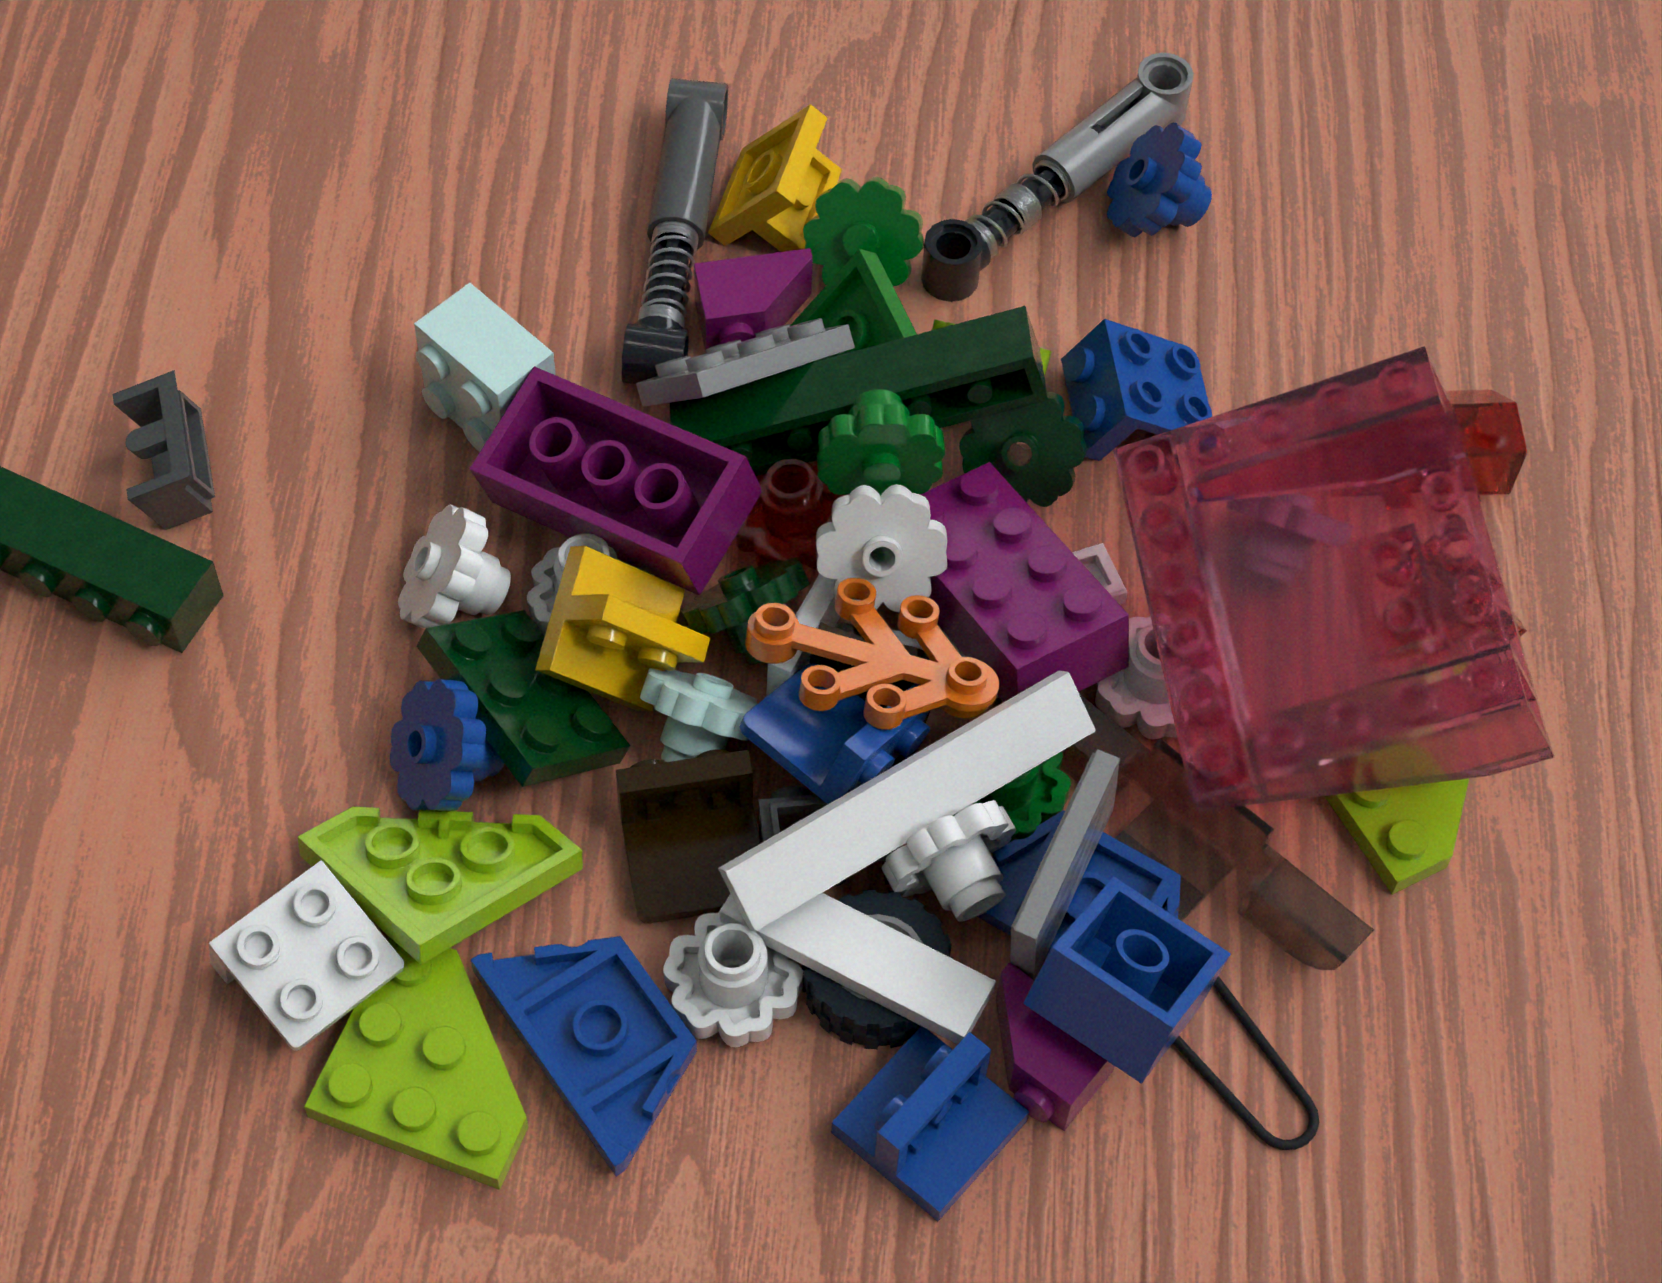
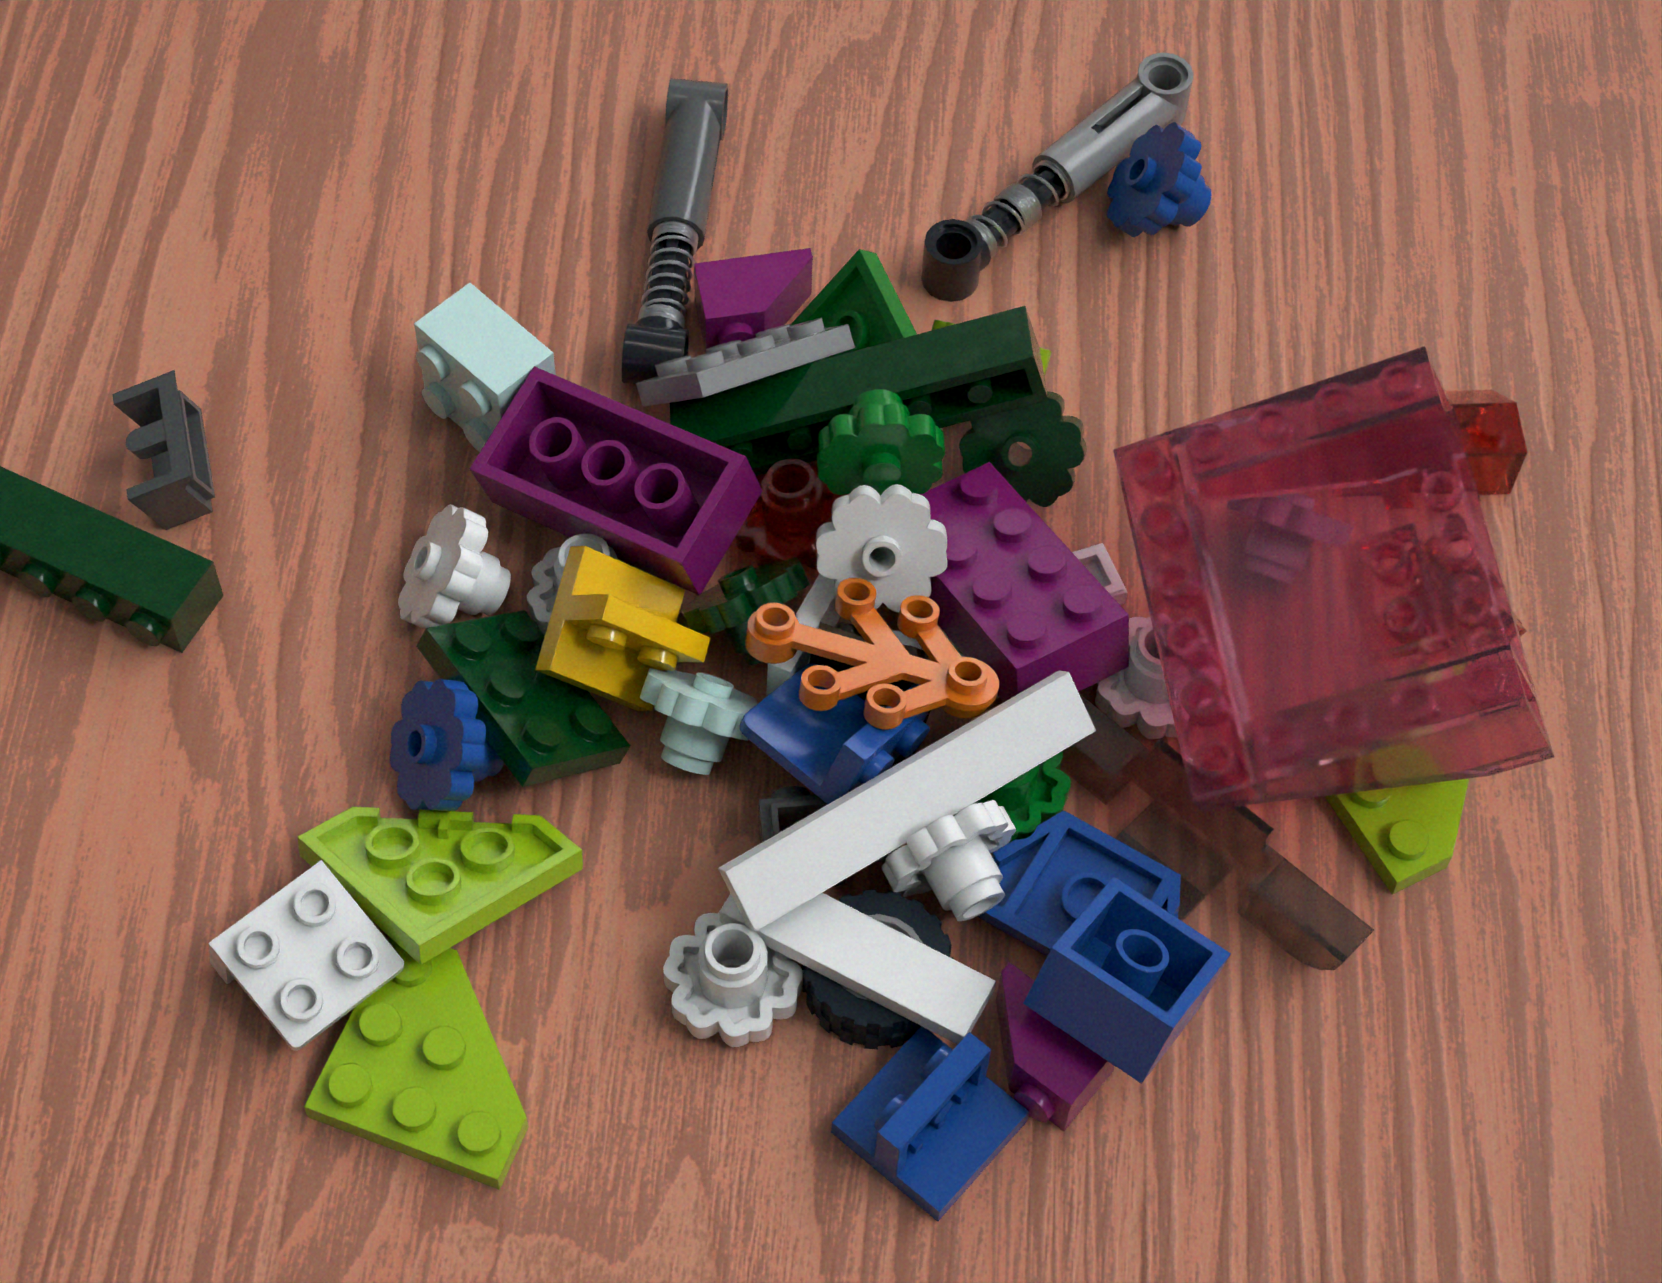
(596, 1035): blue wing -> none
(683, 826): dark brown bracket -> none
(777, 184): yellow bracket -> none
(866, 220): green plant -> none
(1064, 864): light grey tile -> none
(1129, 382): blue bracket -> none
(1278, 1063): black piece -> none

